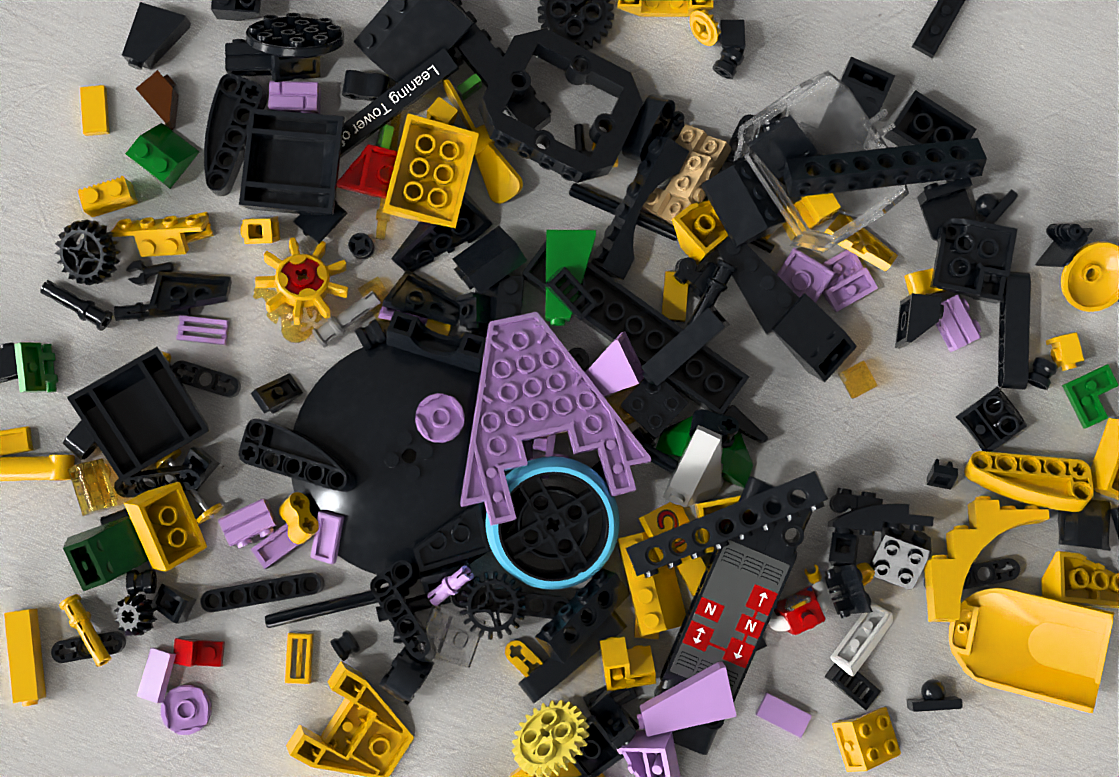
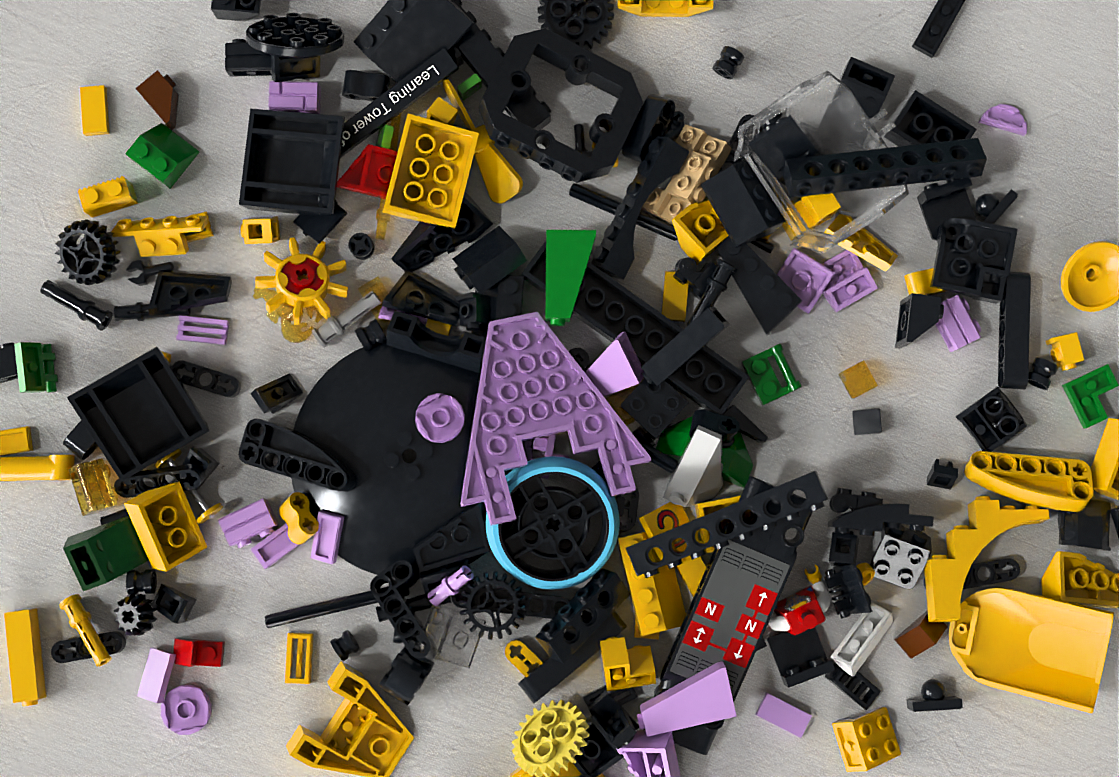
(153, 35): black slope -> none
(225, 124): black beam -> none
(251, 596): black beam -> none
(577, 287): black slope -> none
(632, 509): none -> black beam
(699, 22): yellow gear -> none
(732, 34): black panel -> none
(763, 377): none -> green plate
(799, 656): none -> black bracket
(814, 338): black slope -> none
(867, 421): none -> black slope
(920, 635): none -> reddish brown slope
(1005, 118): none -> lavender tile
(1065, 243): black hinge -> none

